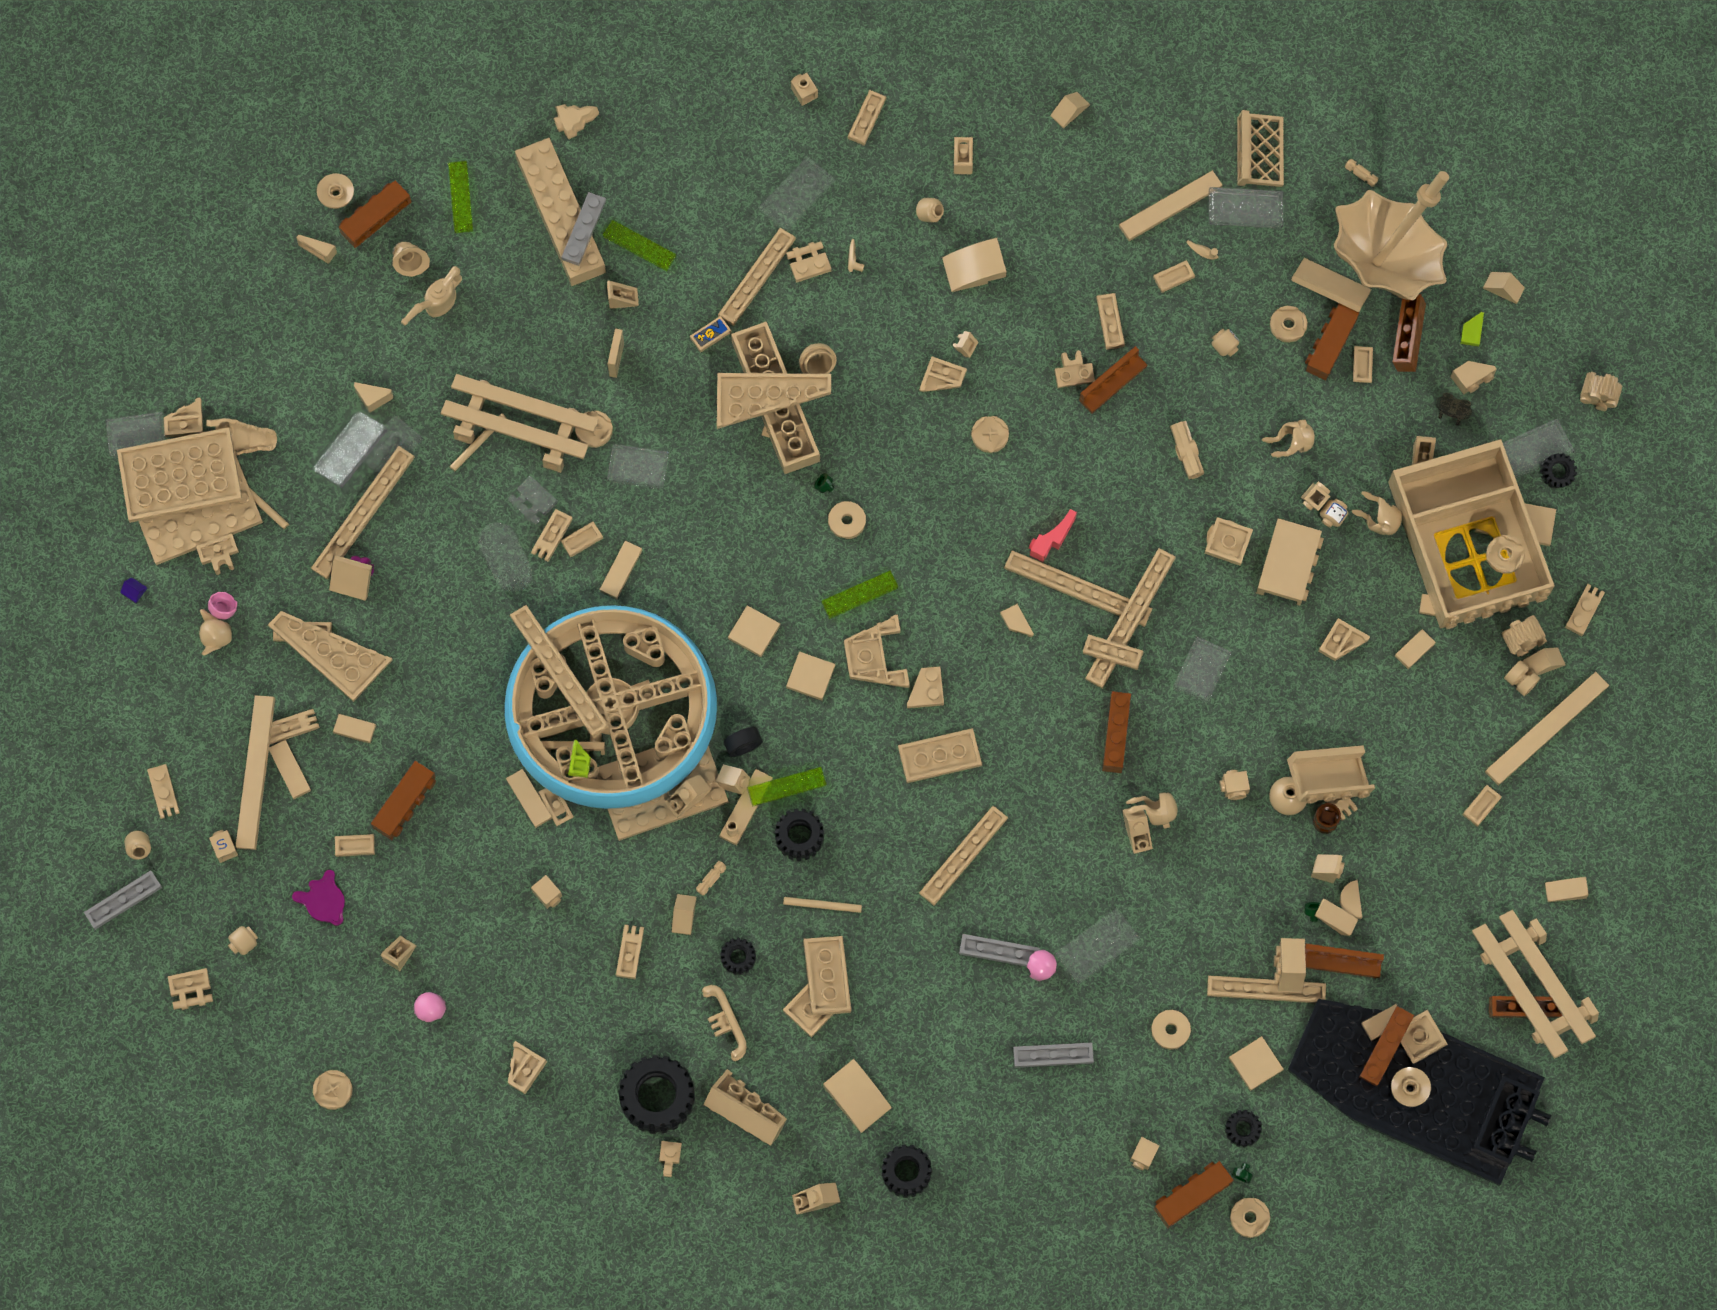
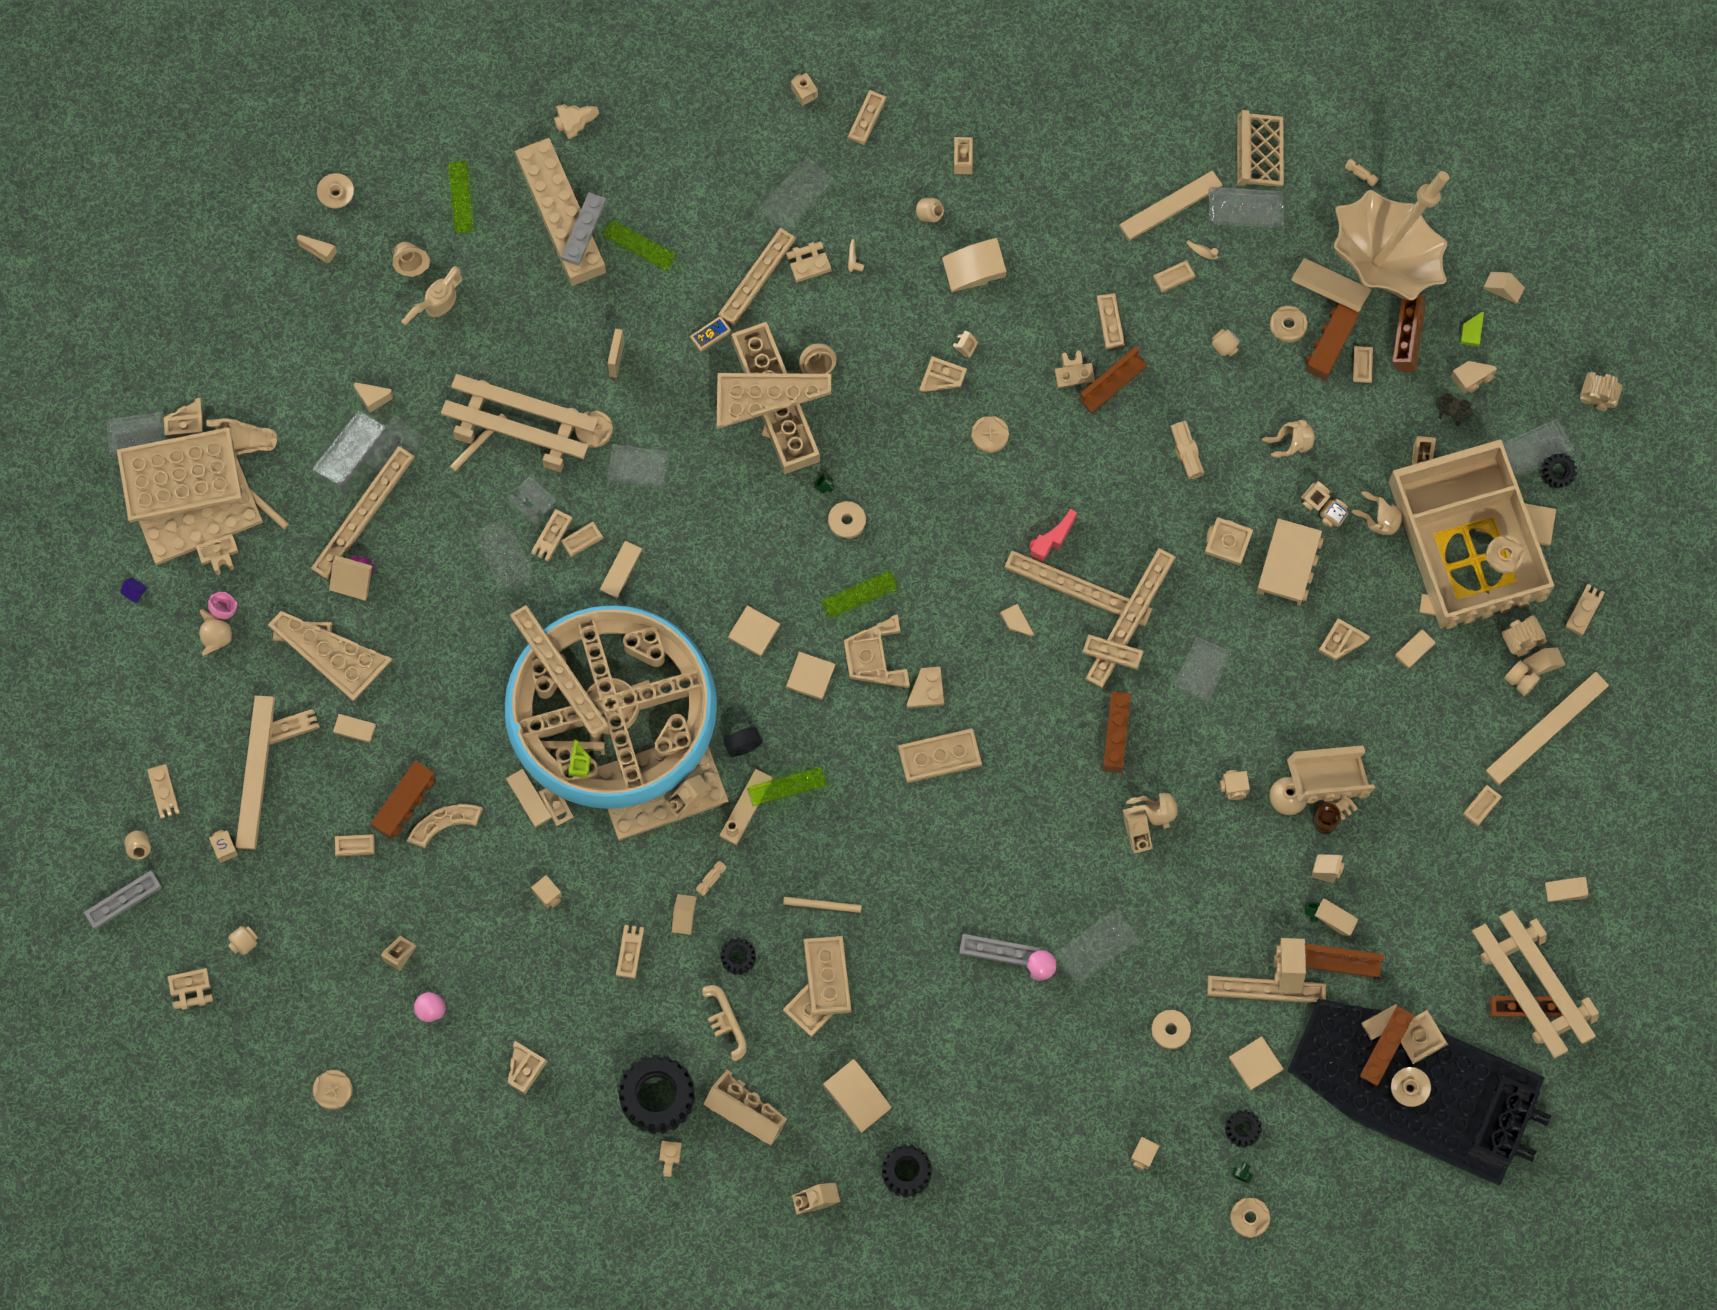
(289, 769): tan tile -> none
(323, 900): magenta tile -> none
(374, 214): dark orange brick -> none
(441, 819): none -> tan tile
(621, 295): tan slope -> none
(733, 779): tan brick -> none
(799, 818): black tyre -> none
(963, 855): tan tile -> none
(1053, 1055): light grey plate -> none
(1069, 109): tan slope -> none
(1193, 1194): dark orange brick -> none
(1351, 900): tan tile -> none

